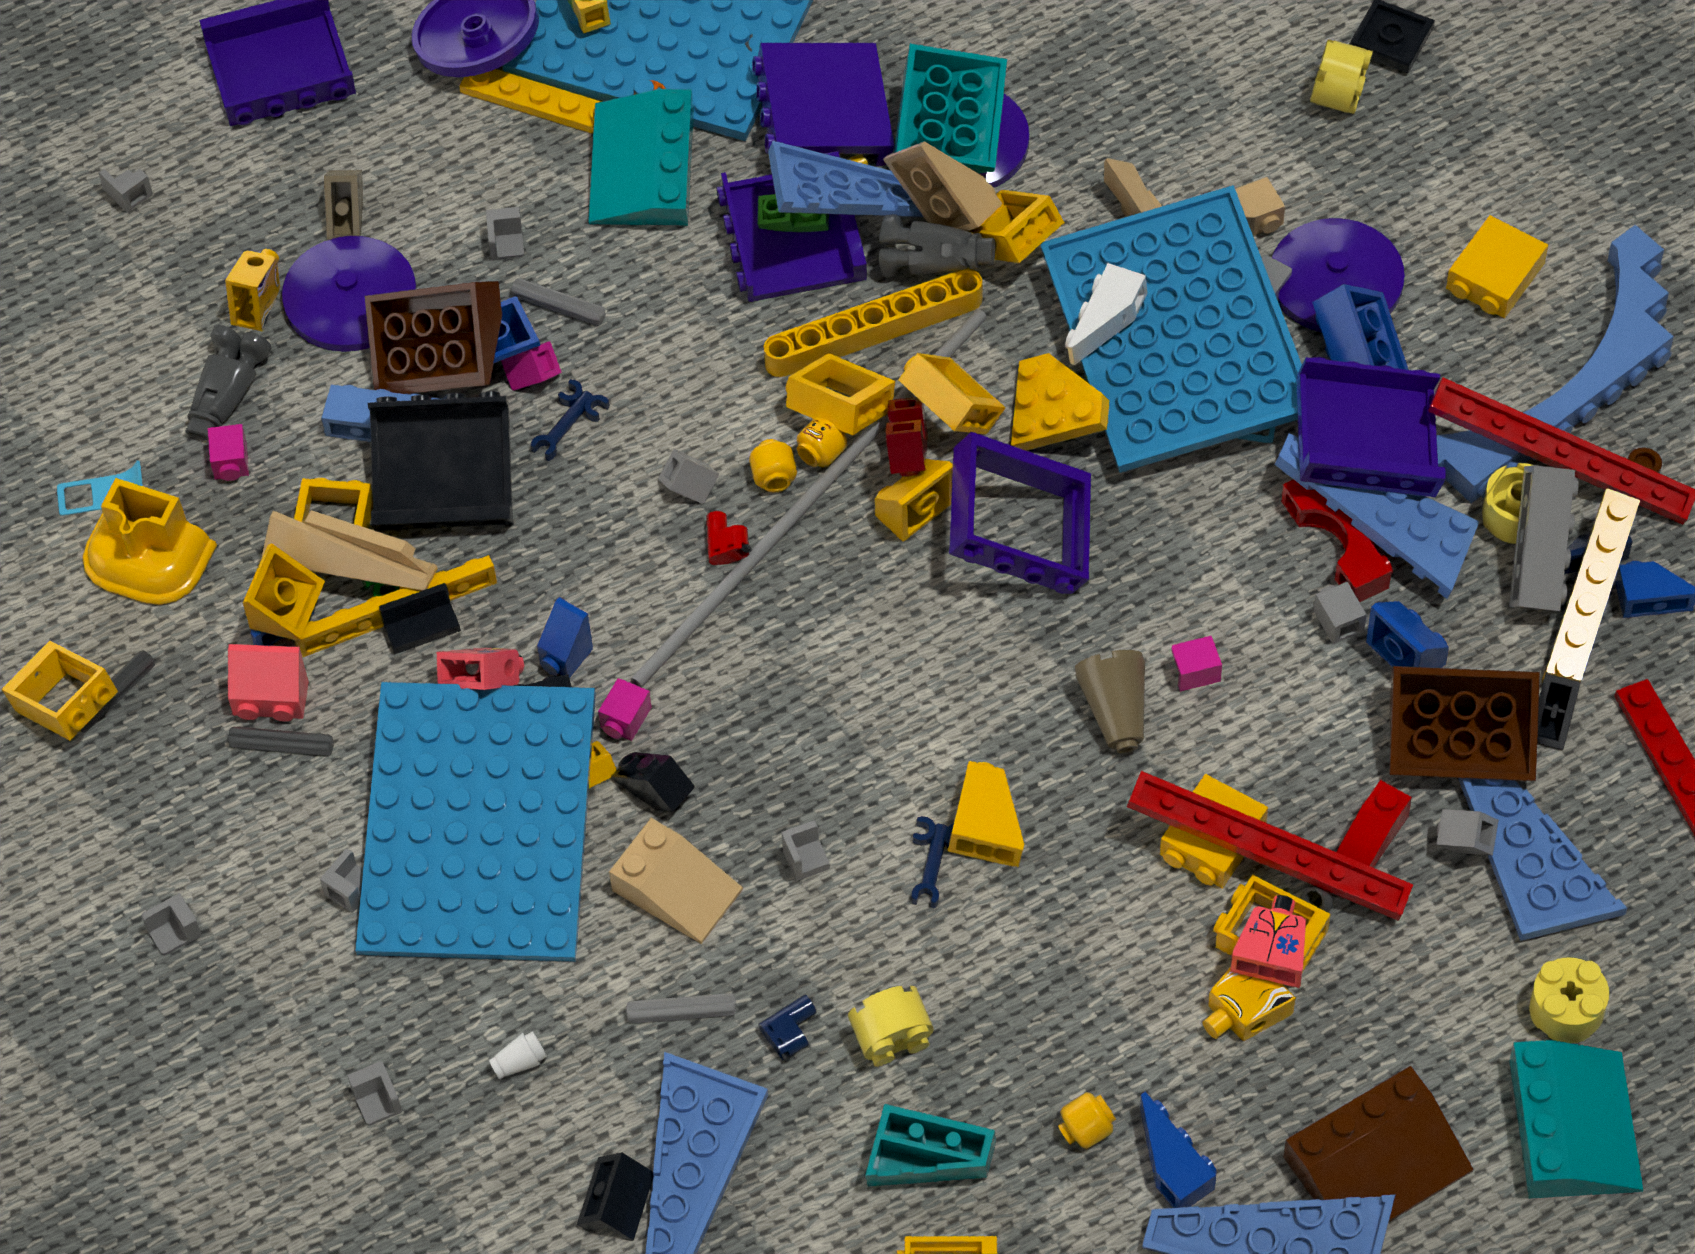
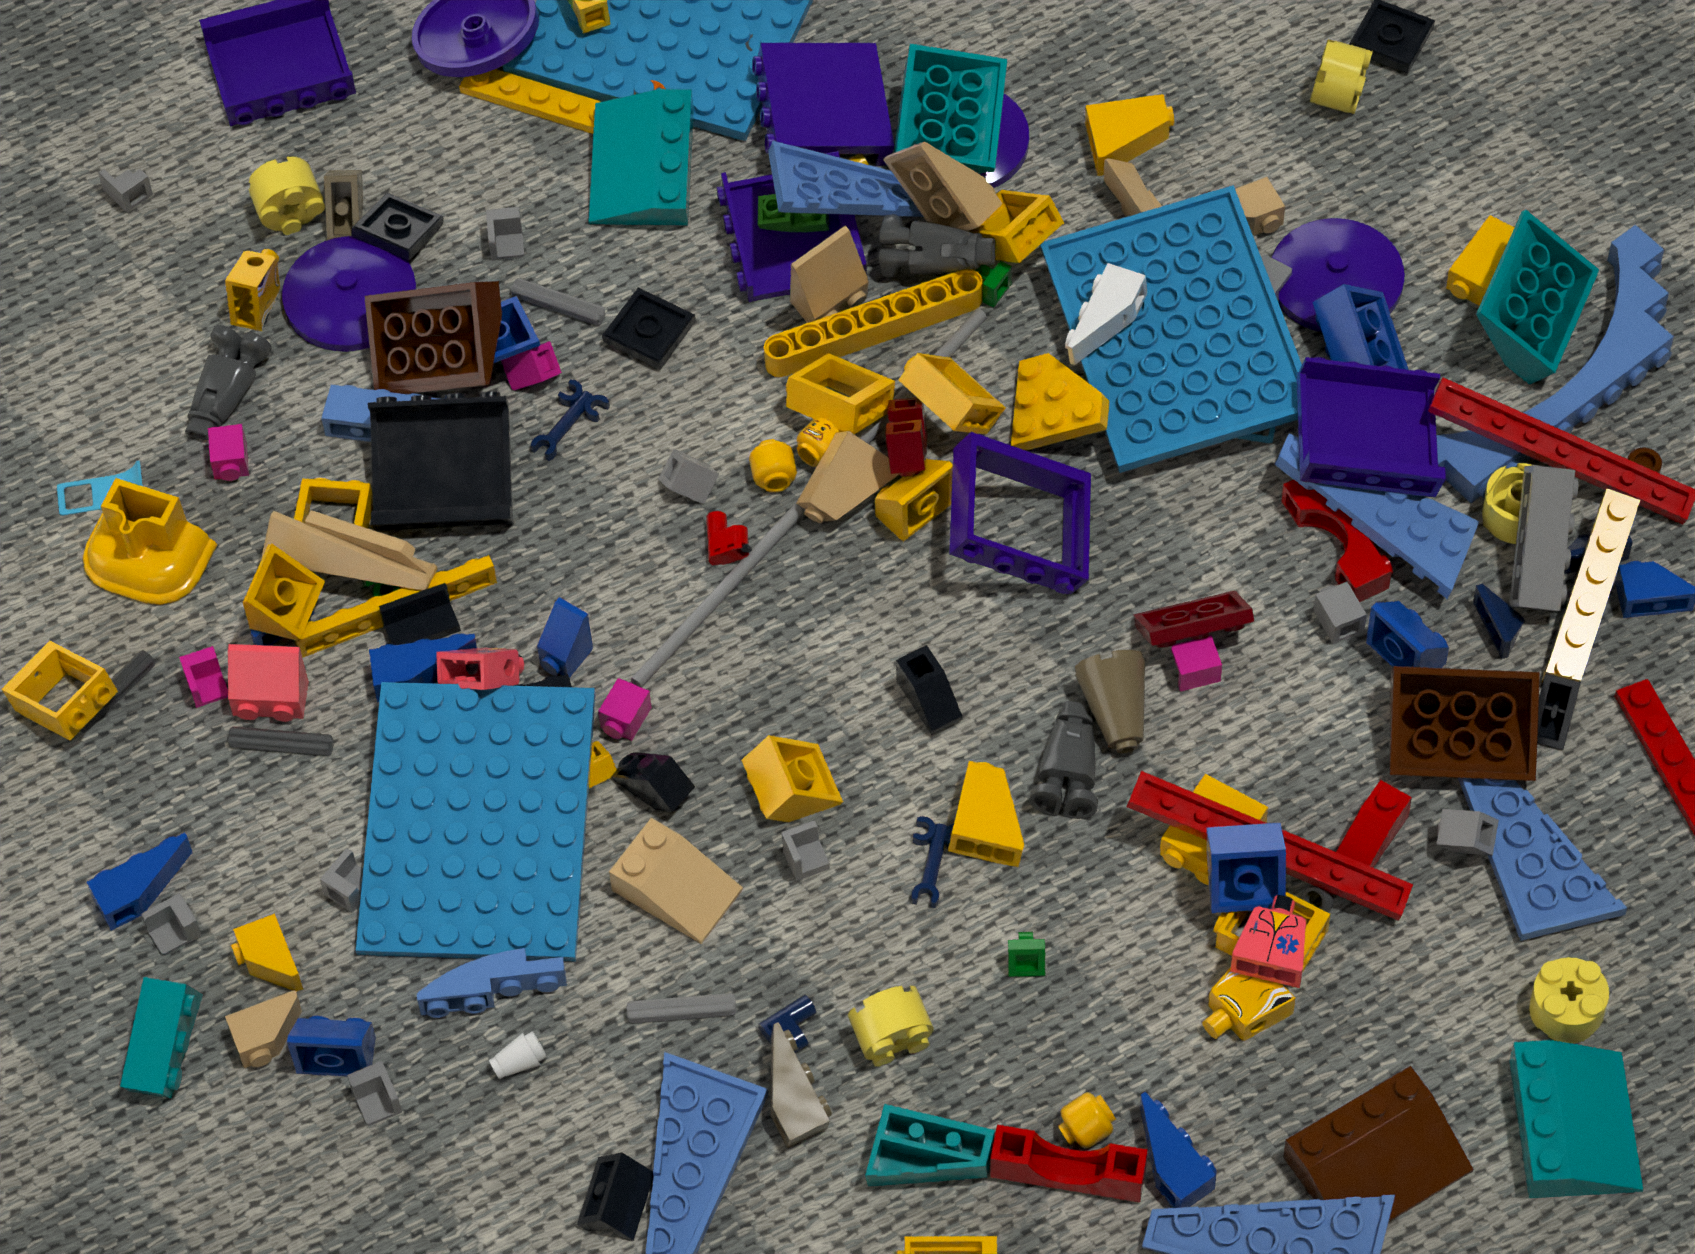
(134, 885): none -> blue slope
(160, 1037): none -> teal wedge
(204, 676): none -> dark pink panel
(264, 1028): none -> tan slope
(266, 953): none -> yellow slope
(285, 194): none -> light yellow brick
(331, 1046): none -> blue slope
(397, 226): none -> black plate
(413, 661): none -> blue slope
(475, 983): none -> medium blue slope
(649, 328): none -> black plate
(790, 779): none -> yellow slope
(793, 1101): none -> dark tan slope
(828, 278): none -> tan slope
(844, 478): none -> tan slope
(928, 689): none -> black slope
(995, 282): none -> green tile
(1026, 956): none -> green tile
(1070, 755): none -> dark grey piece
(1106, 1172): none -> red arch
(1126, 128): none -> yellow slope
(1194, 619): none -> dark red plate
(1245, 866): none -> blue slope
(1499, 619): none -> dark blue slope
(1535, 299): none -> teal slope

